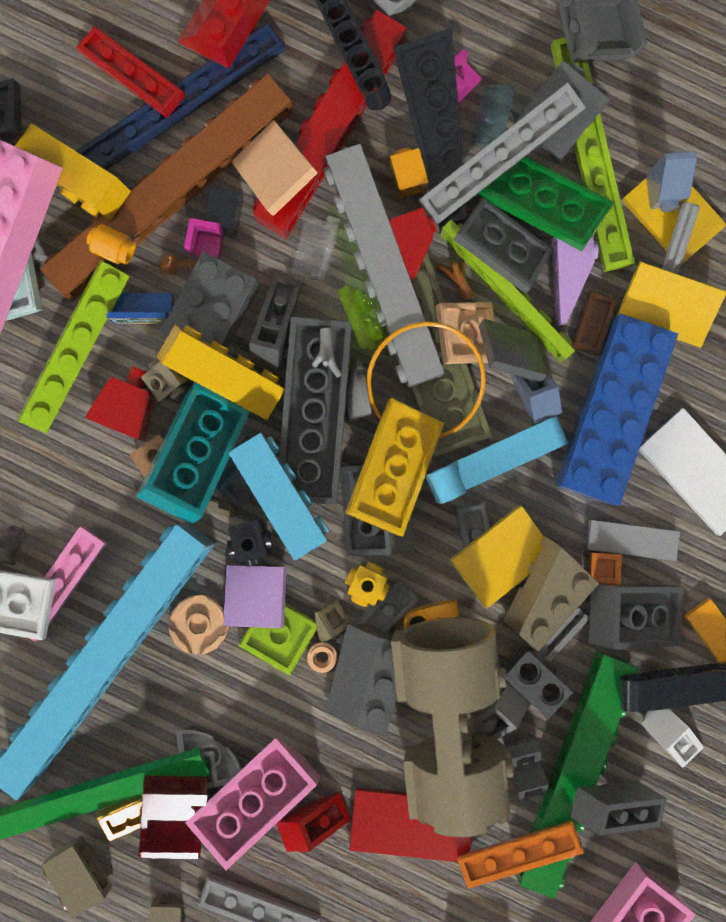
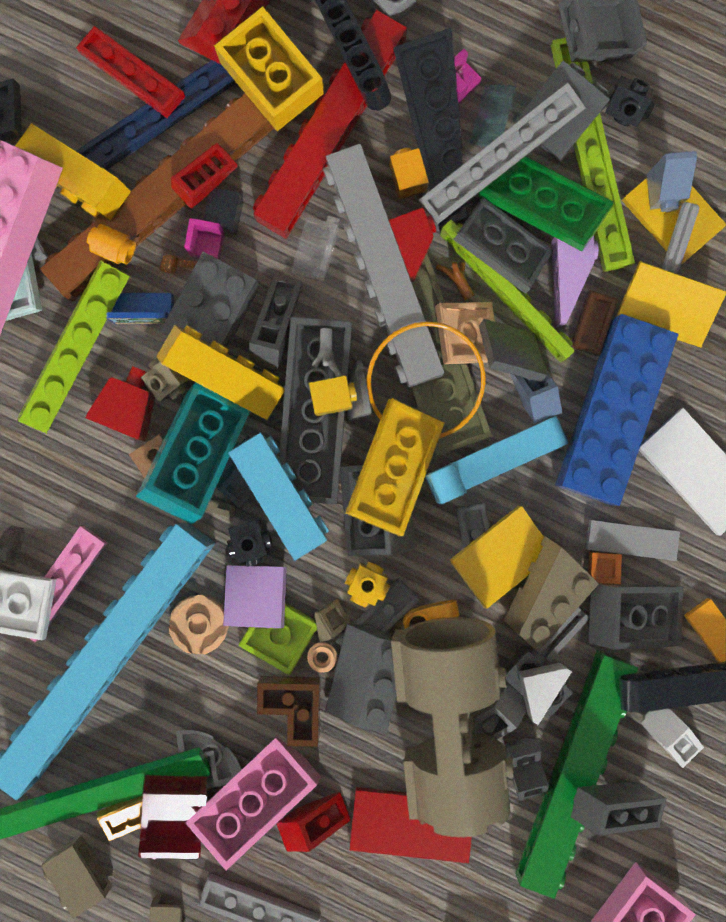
(179, 180): none -> red slope
(269, 69): none -> yellow brick
(274, 168): light nougat tile -> none
(296, 698): none -> reddish brown brick
(332, 395): none -> yellow brick
(358, 312): clear neon green plate -> none
(520, 854): orange tile -> none
(541, 687): none -> white slope
(630, 101): none -> black brick

